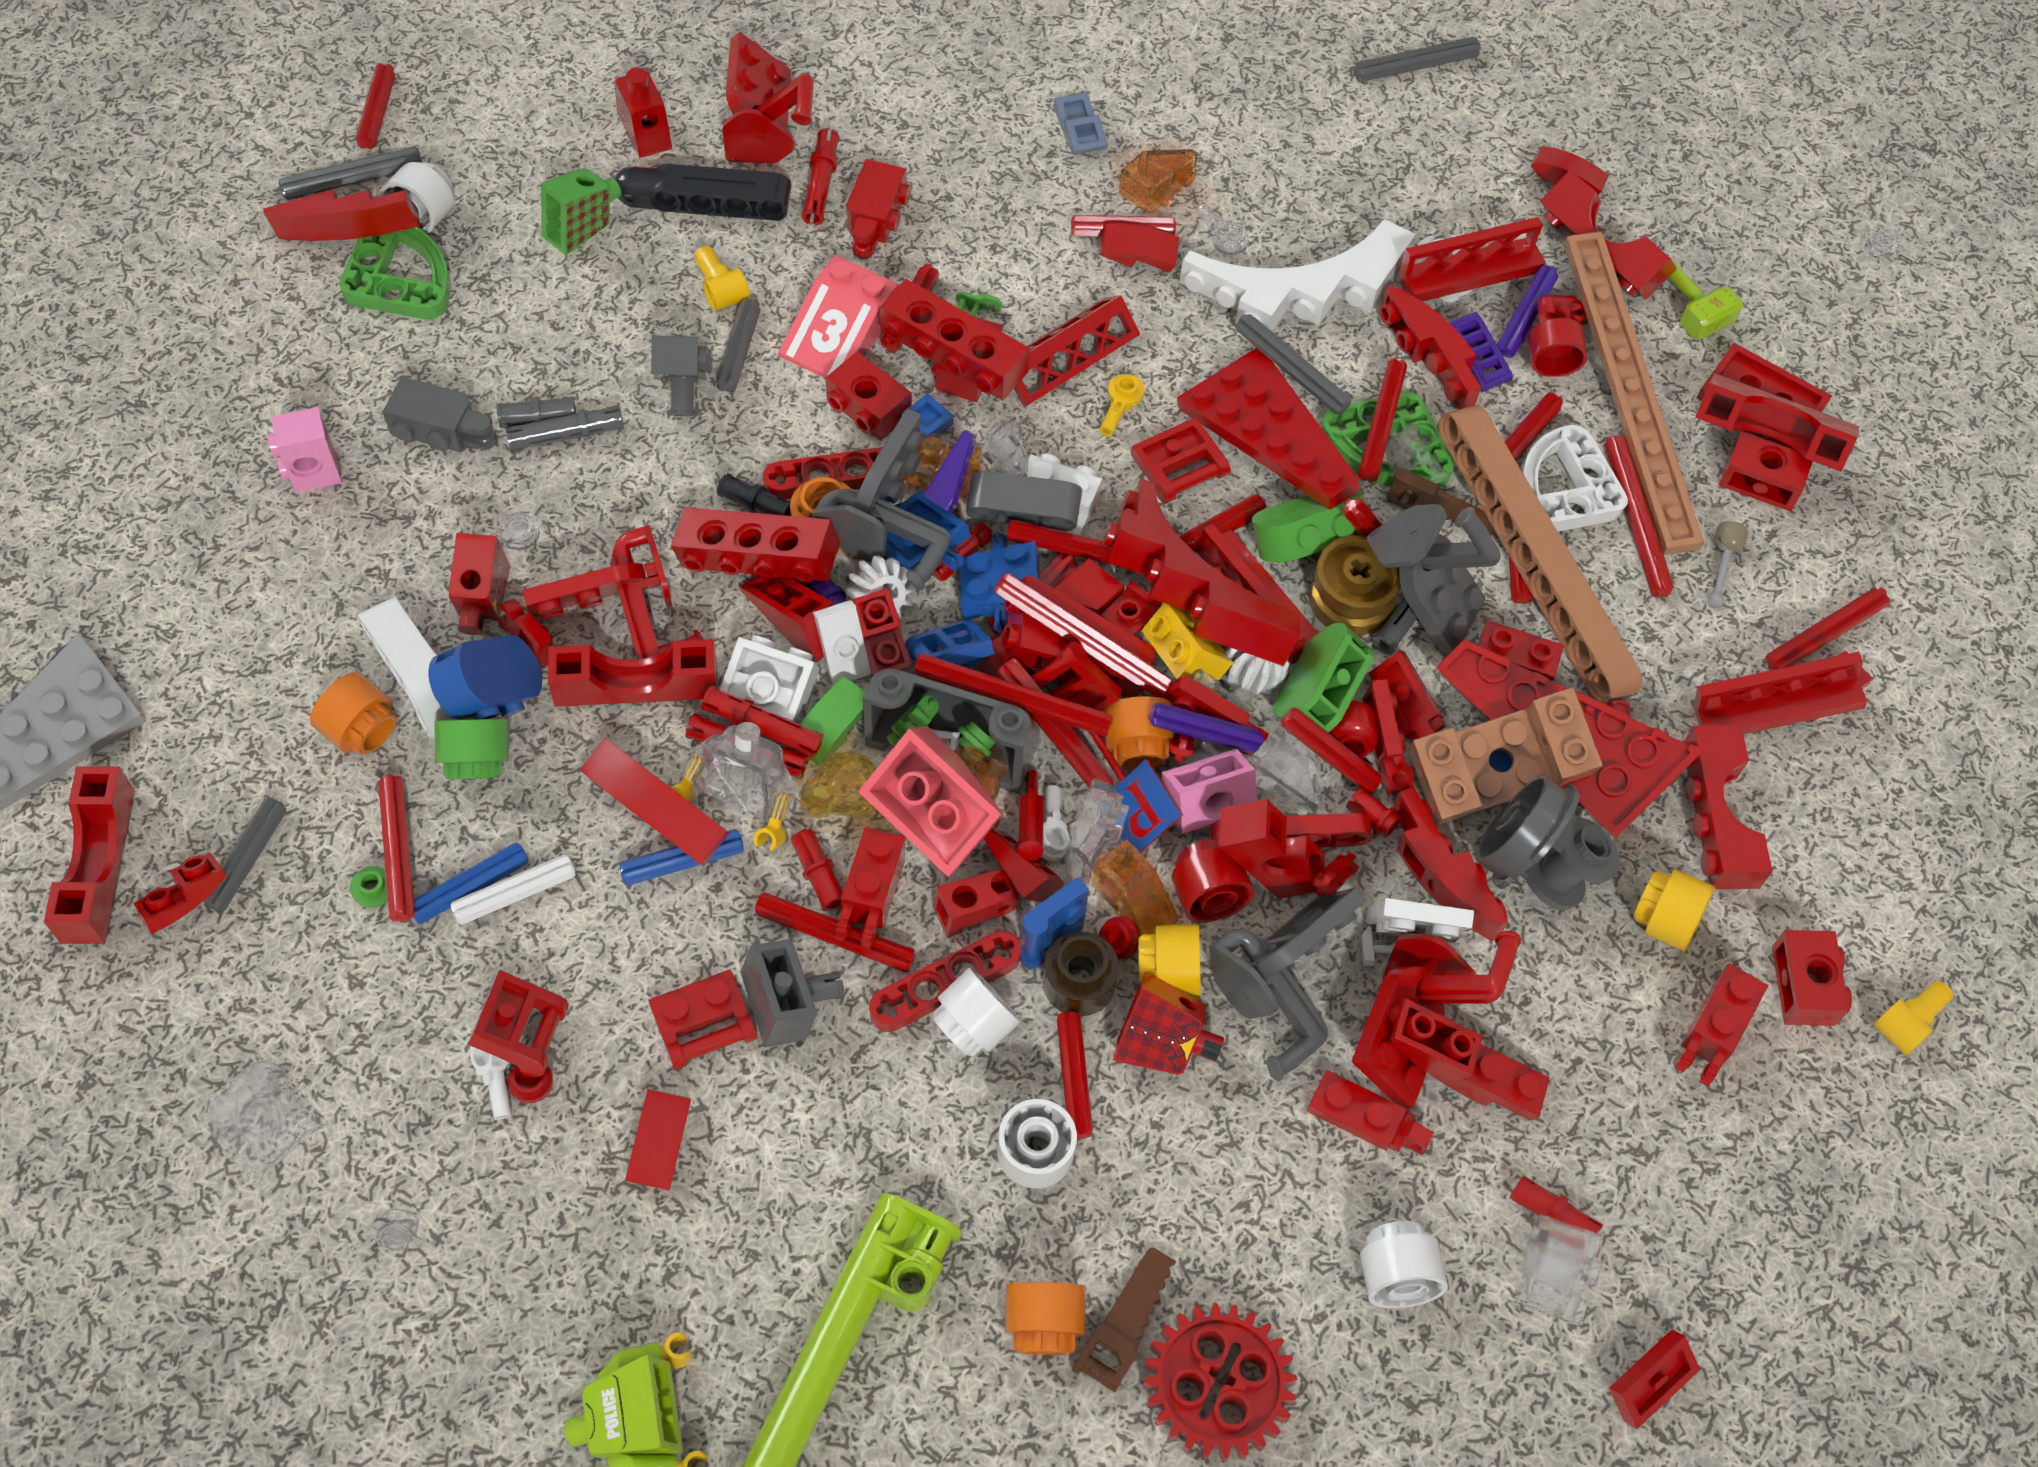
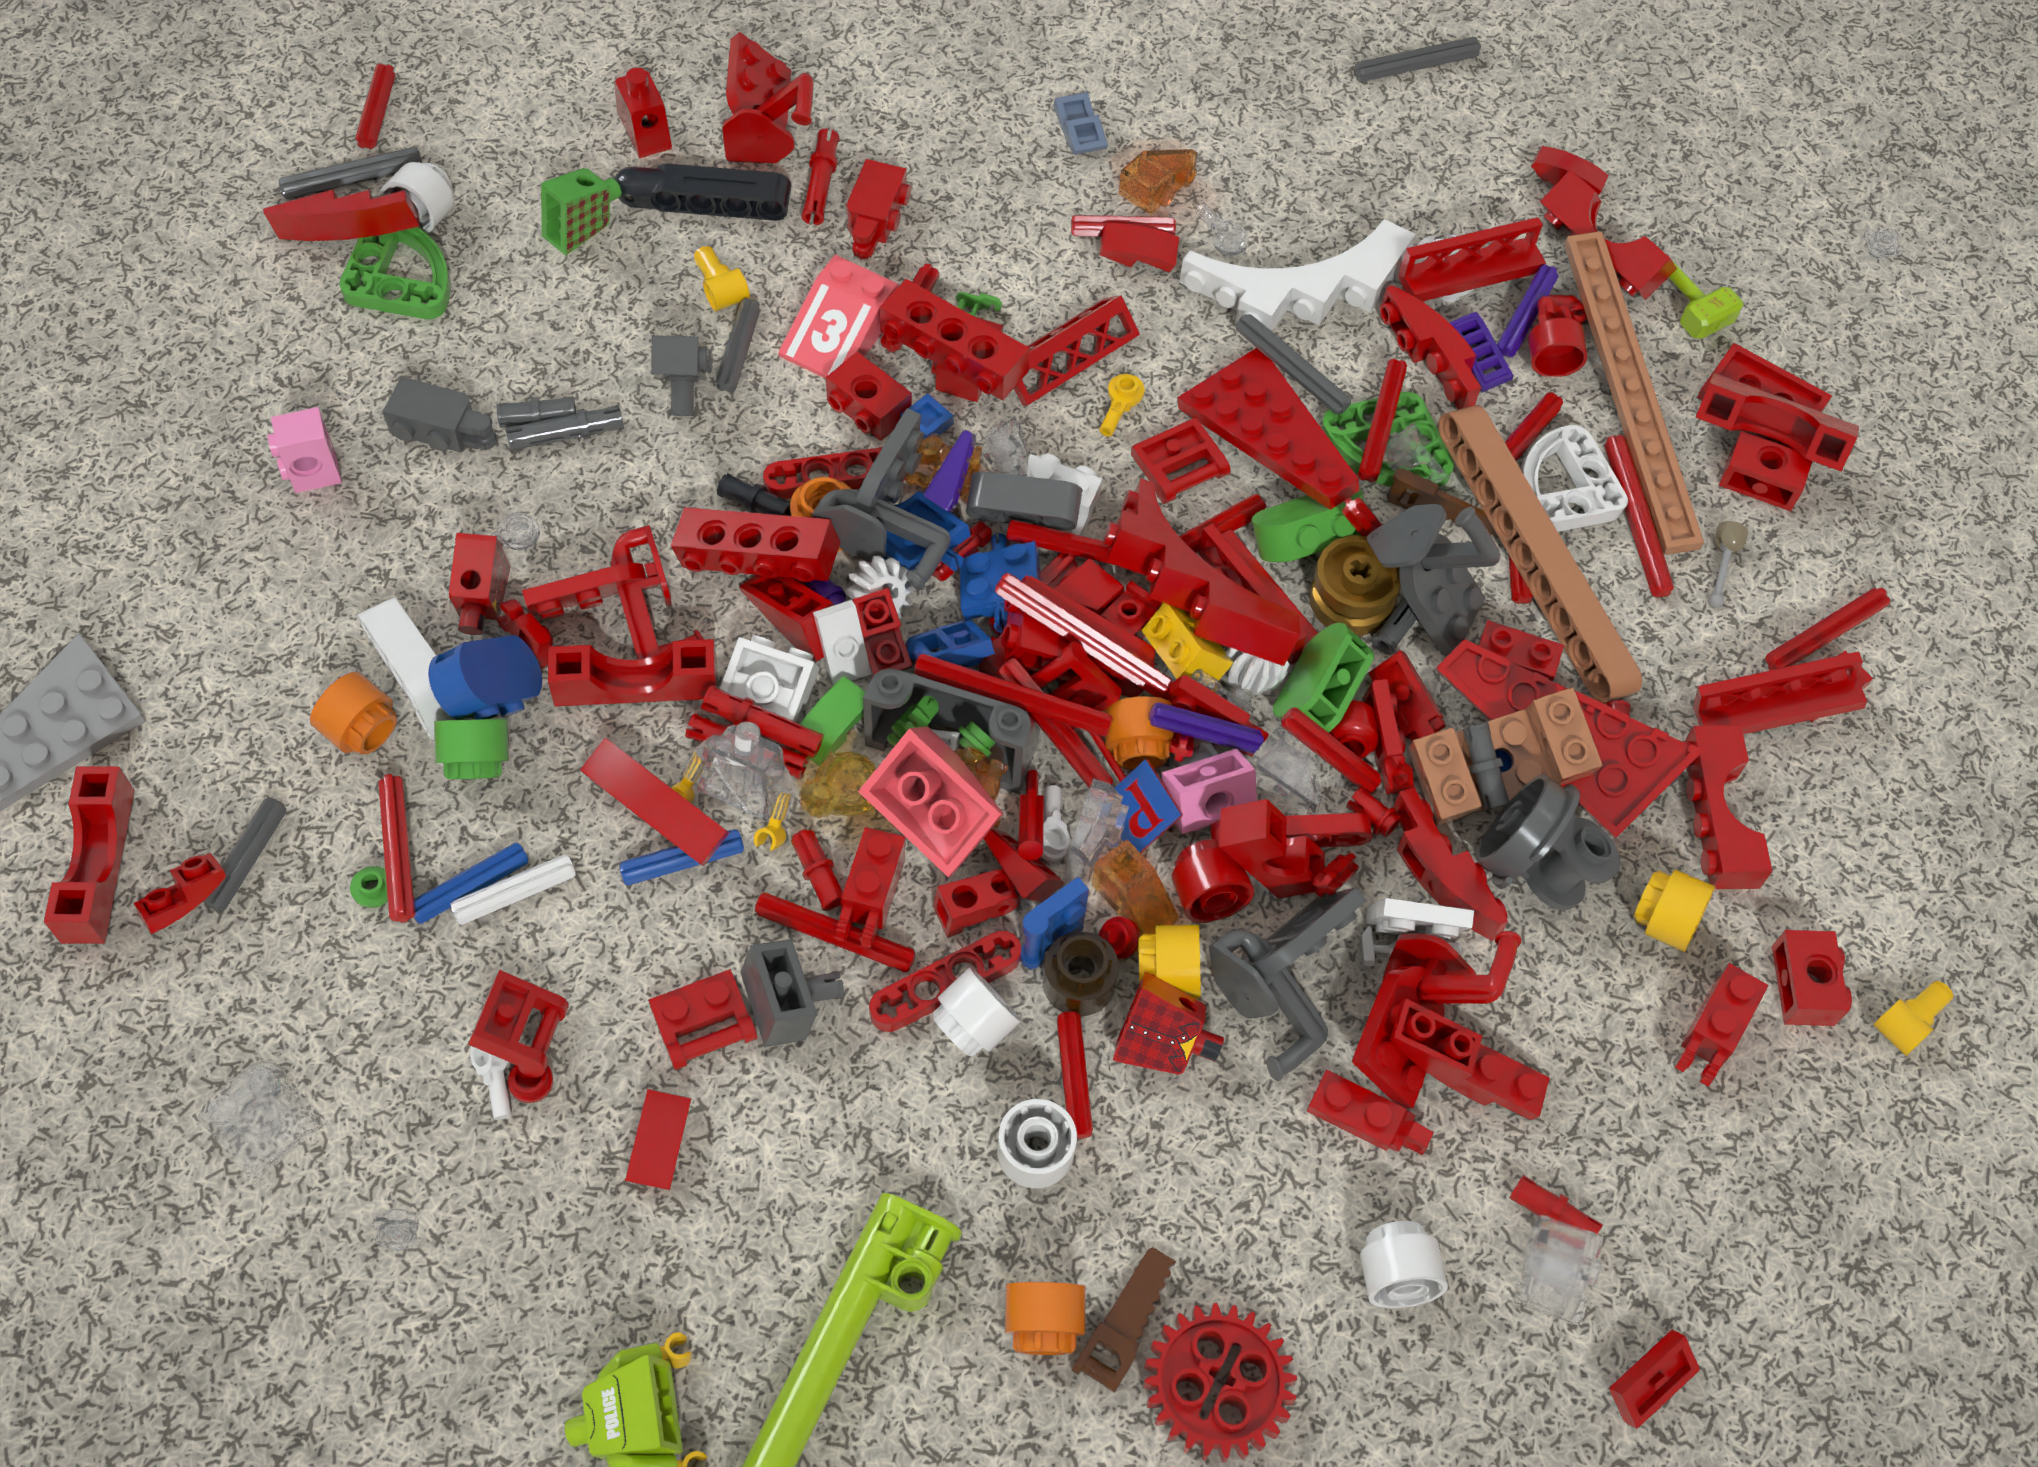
(1485, 765): none -> dark grey pin

